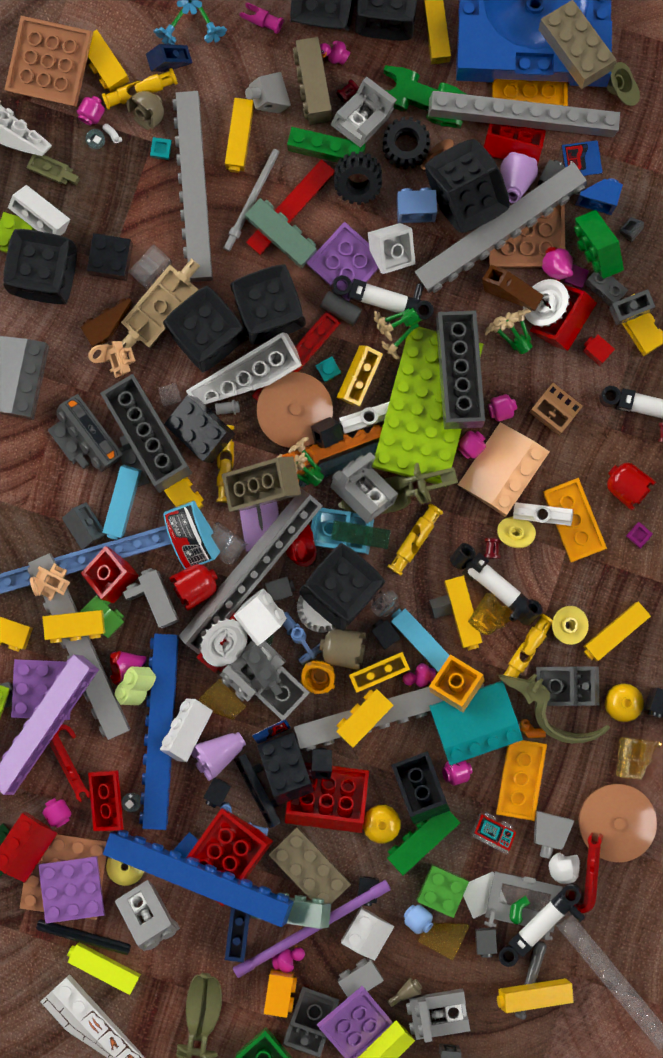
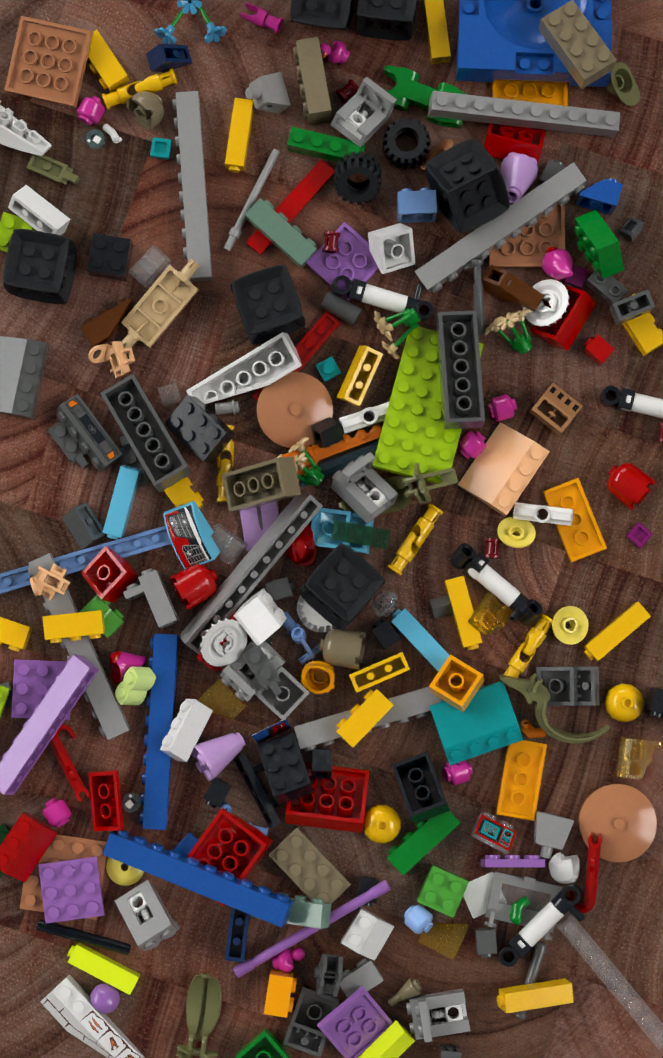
(105, 998): none -> medium lavender hair
(205, 328): black piece -> none
(329, 974): none -> dark grey hinge
(331, 242): none -> dark red bush
(422, 677): dark pink animal -> none
(478, 298): none -> dark grey piece
(512, 861): none -> medium lavender plate
(584, 155): sticker -> none

